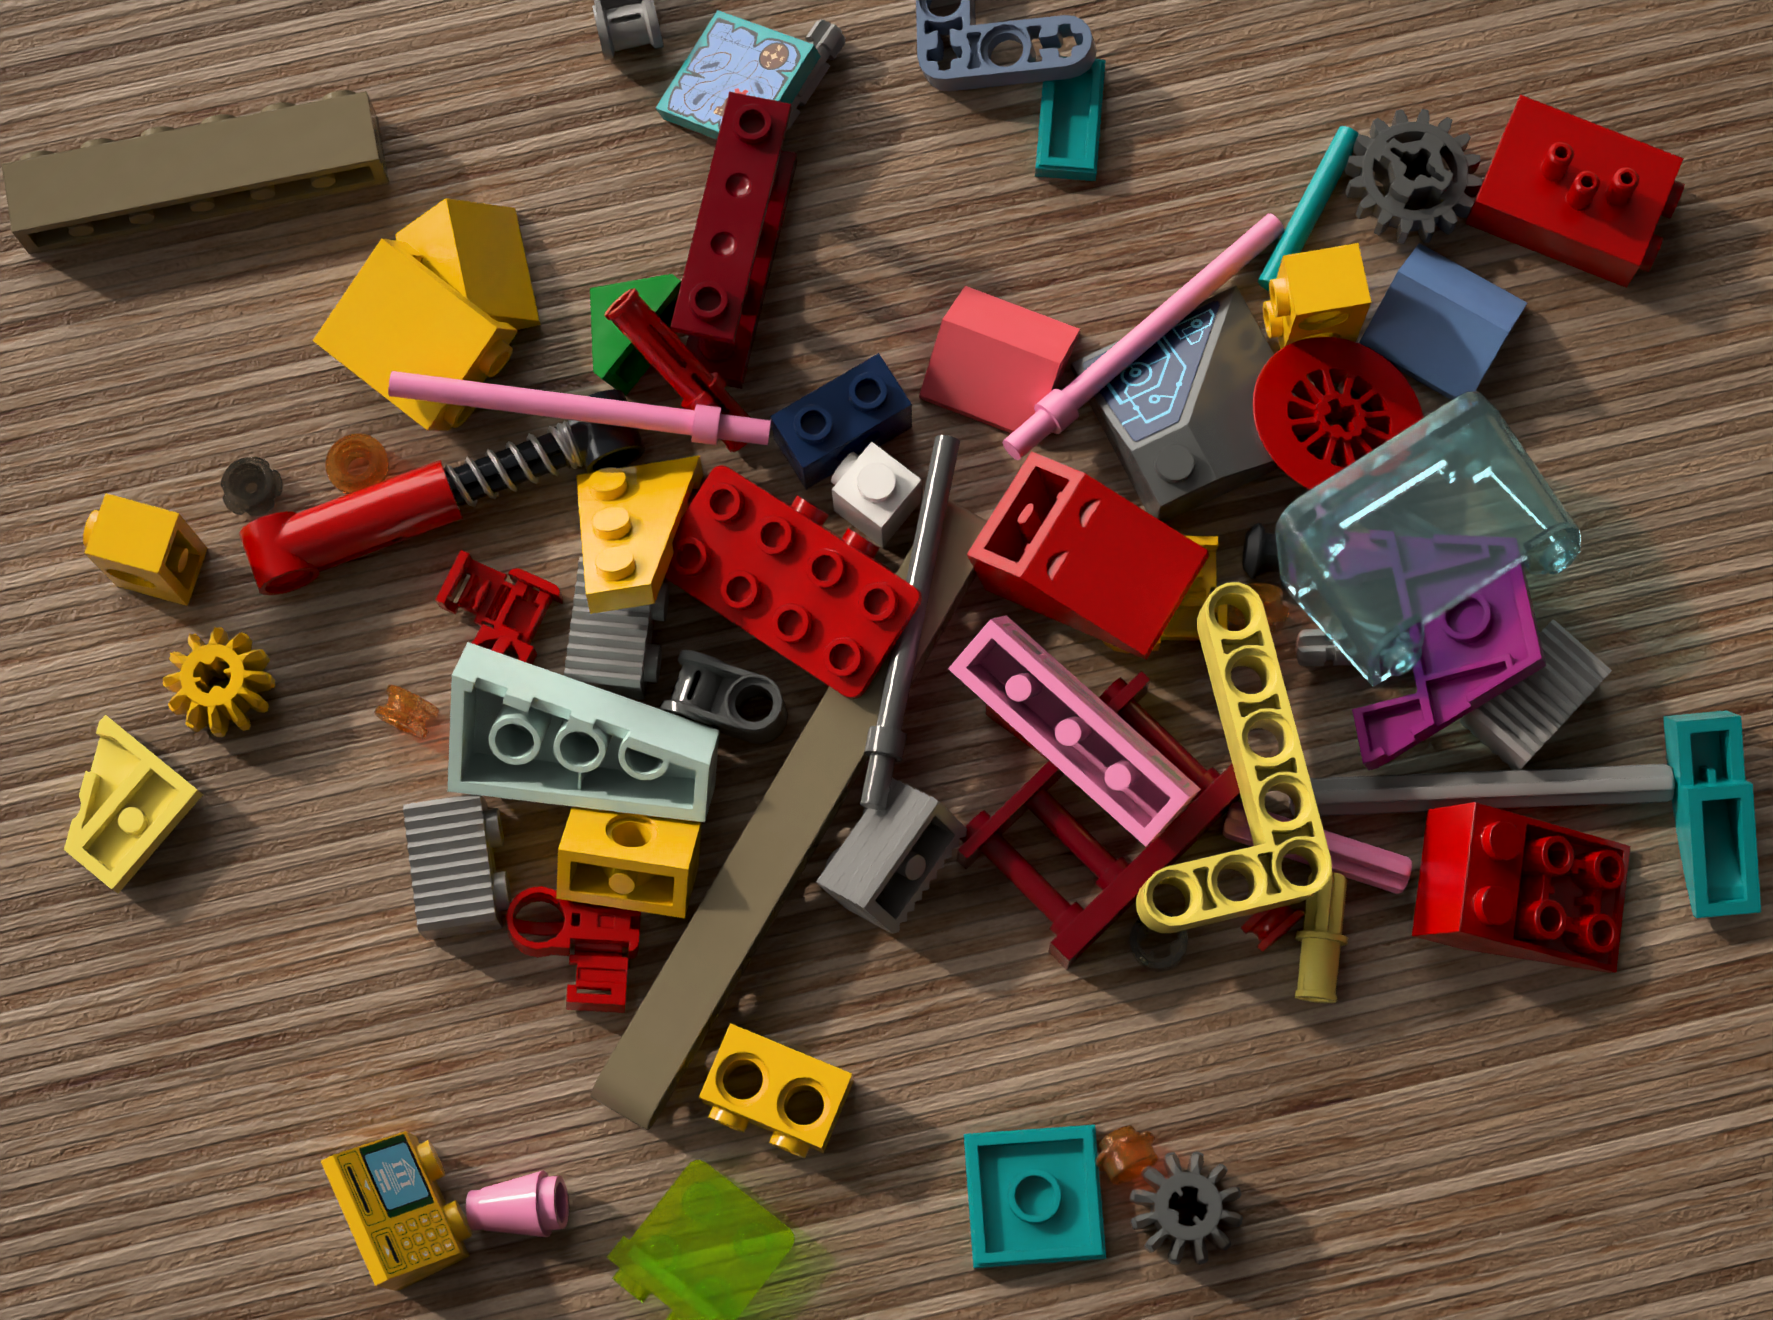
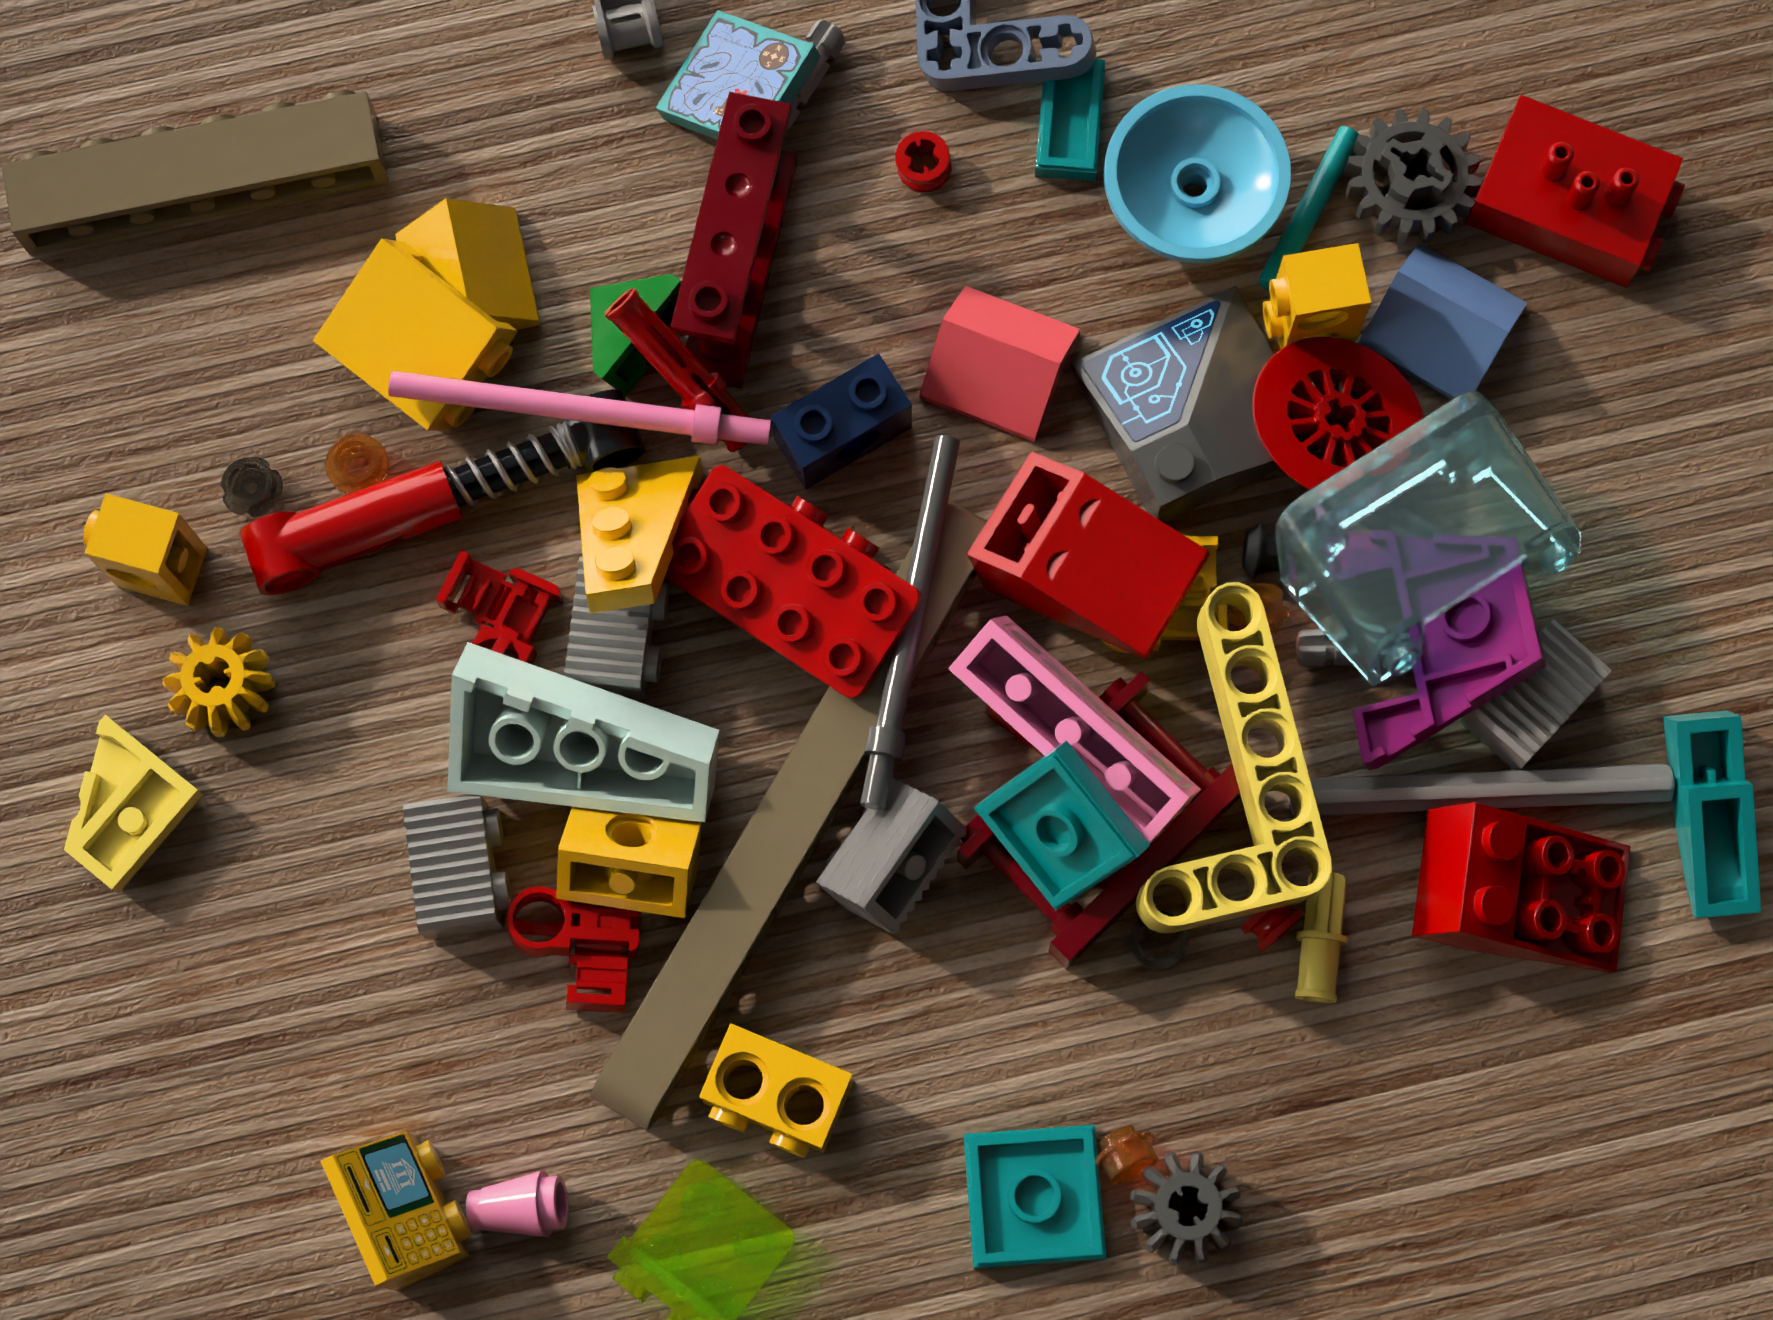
(406, 711): clear orange bush -> none
(716, 693): dark grey piece -> none
(875, 493): white brick -> none
(928, 180): none -> red bush
(1061, 408): bright pink bar -> none
(1061, 826): none -> teal tile
(1206, 140): none -> medium azure dish
(1348, 856): bright pink axle -> none

